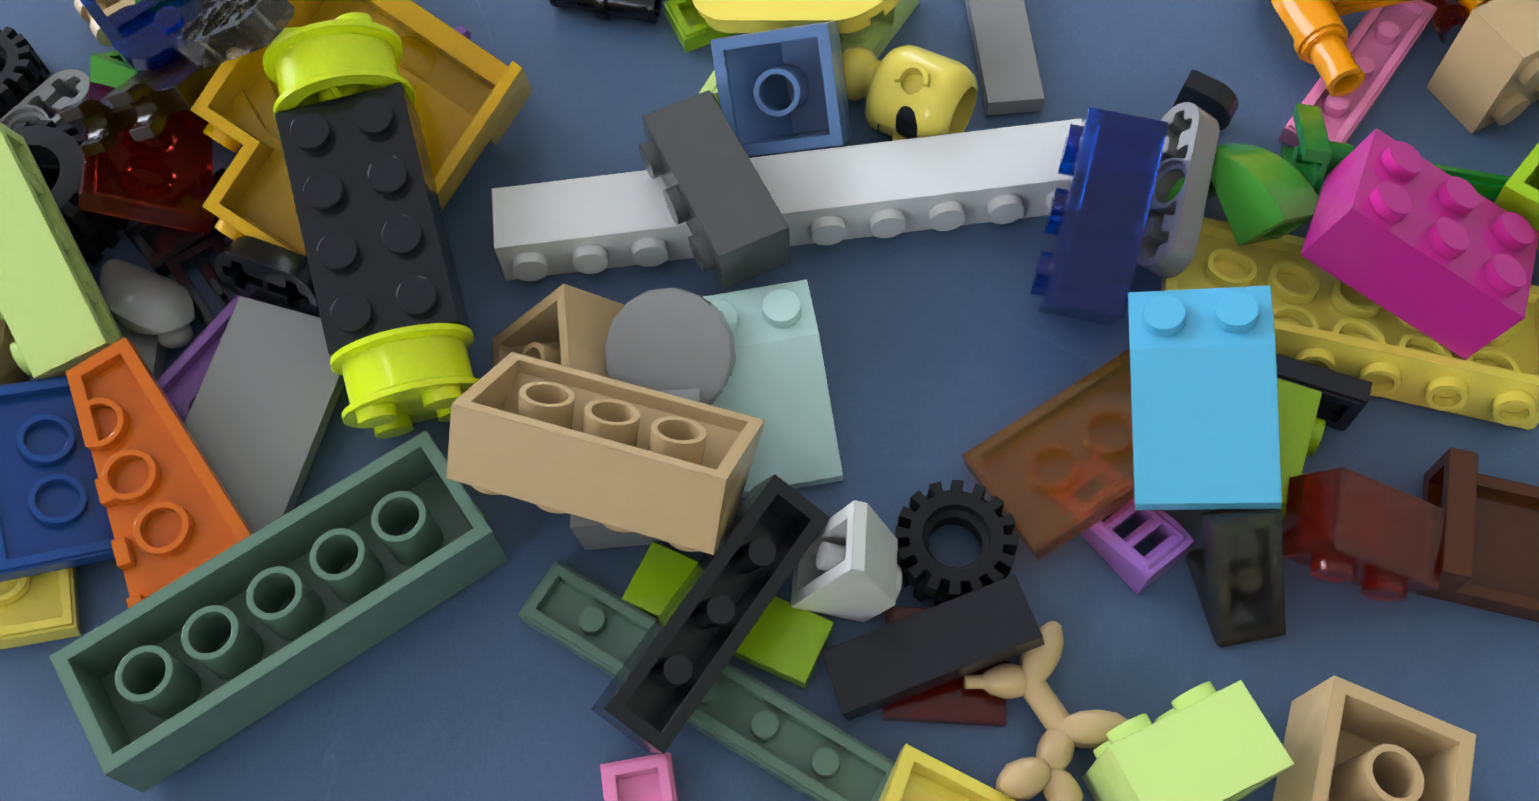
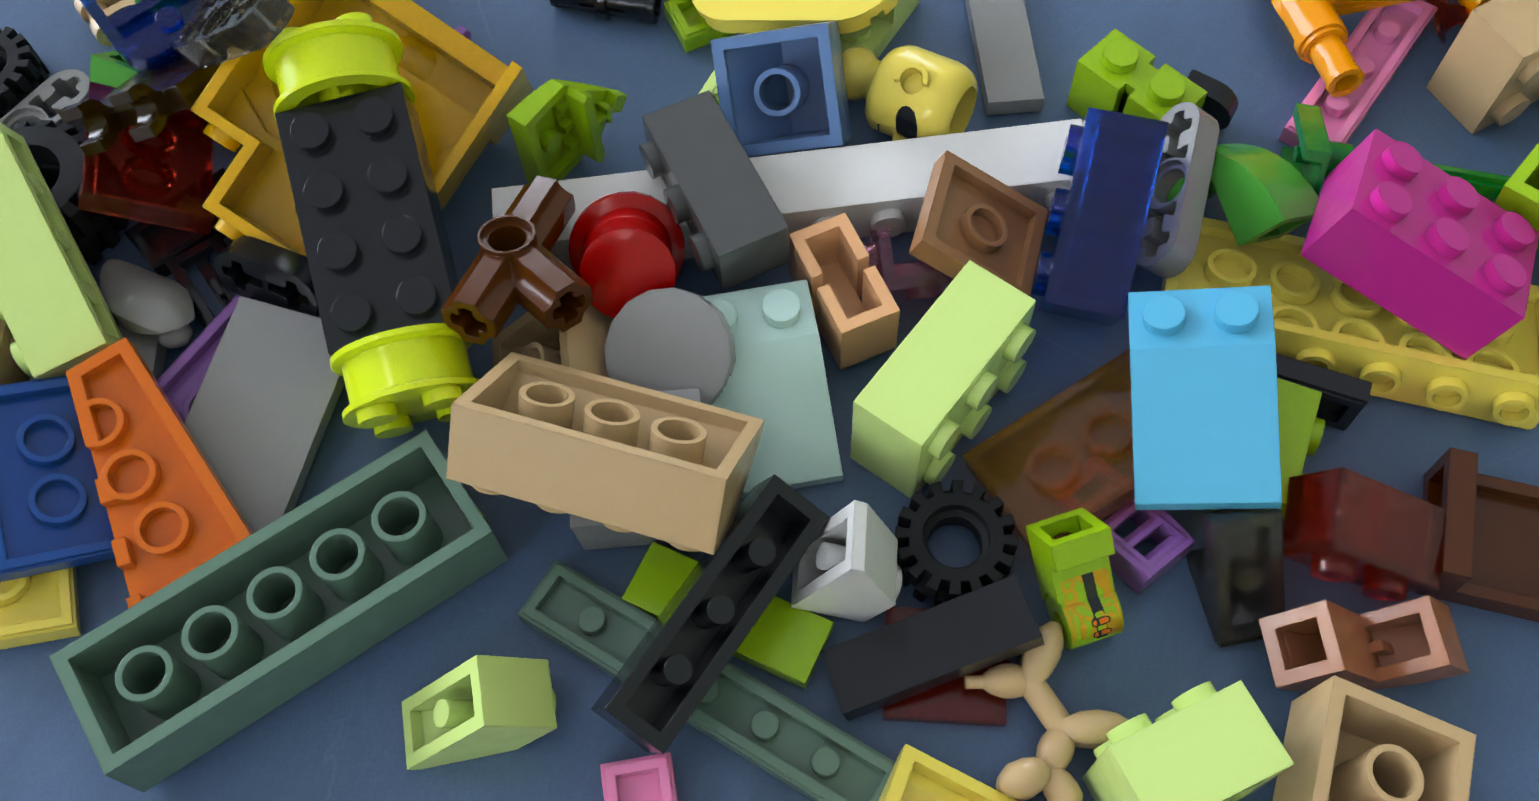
(479, 711): none -> yellowish green slope
(520, 268): none -> reddish brown piece
(561, 125): none -> lime slope
(626, 248): none -> red piece
(837, 277): none -> light nougat piece
(914, 276): none -> clear pink bracket
(942, 380): none -> yellowish green brick
(978, 220): none -> medium nougat plate
(1077, 576): none -> lime leg
(1125, 71): none -> lime piece
(1371, 649): none -> nougat brick

